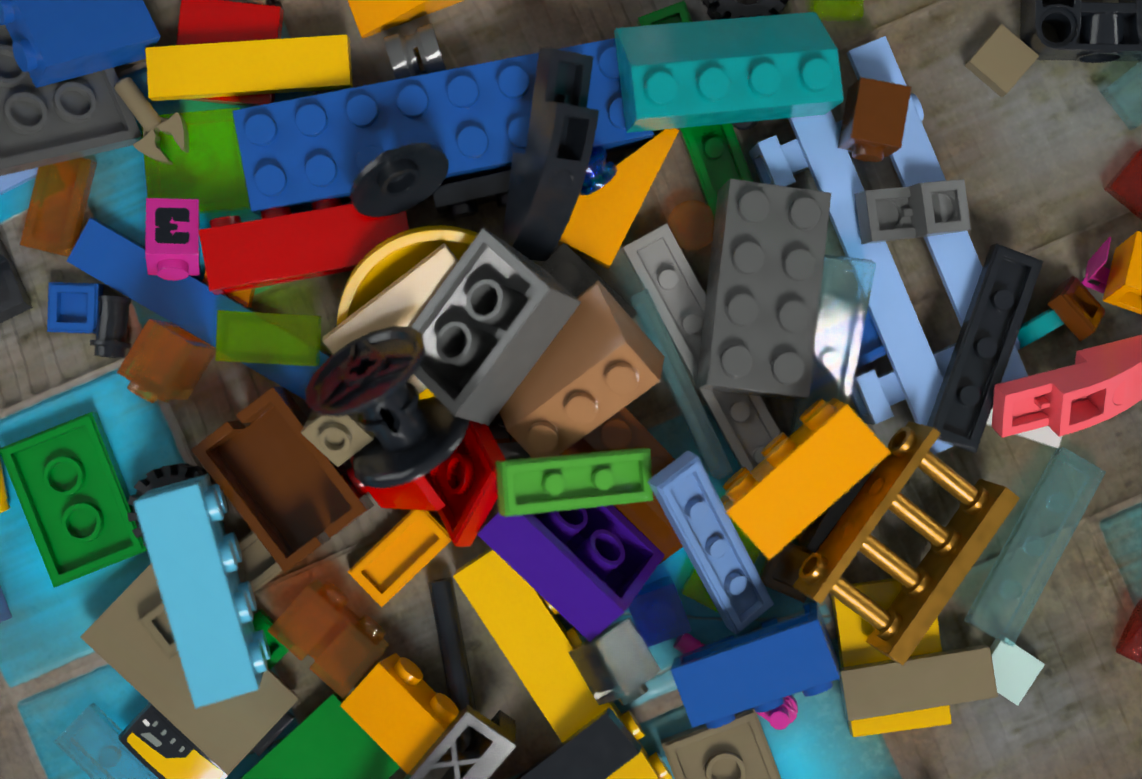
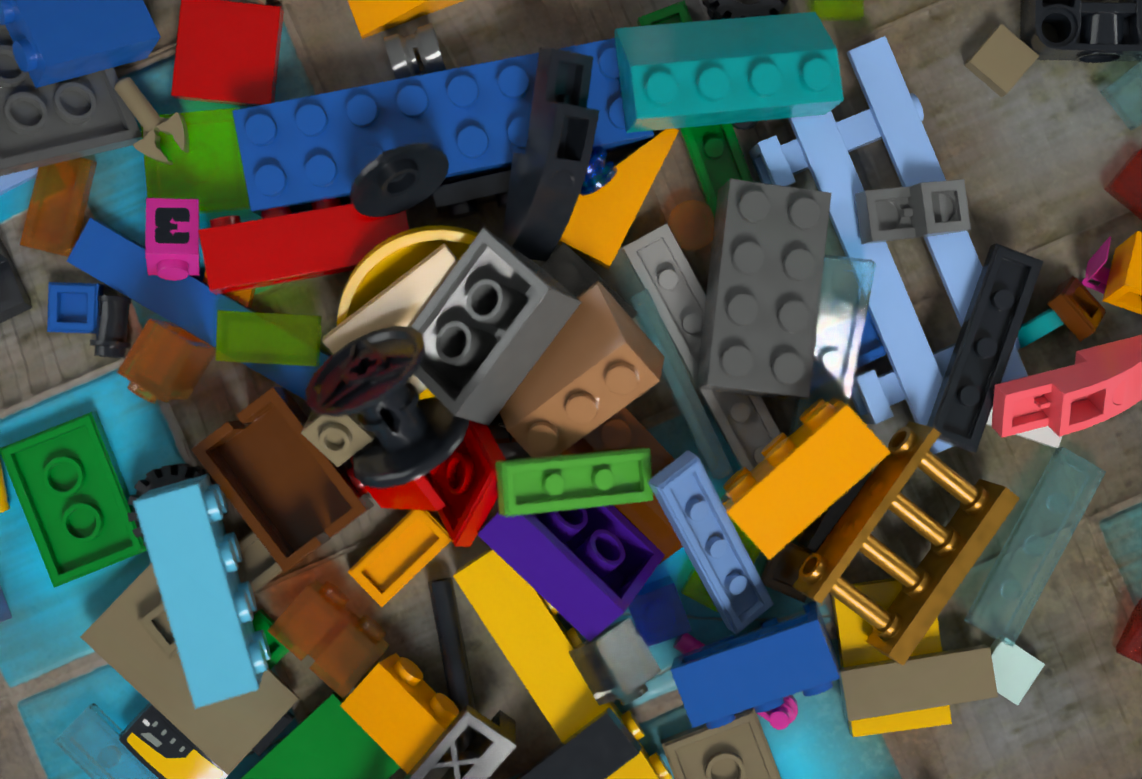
(249, 67): yellow tile -> none
(874, 119): reddish brown brick -> none

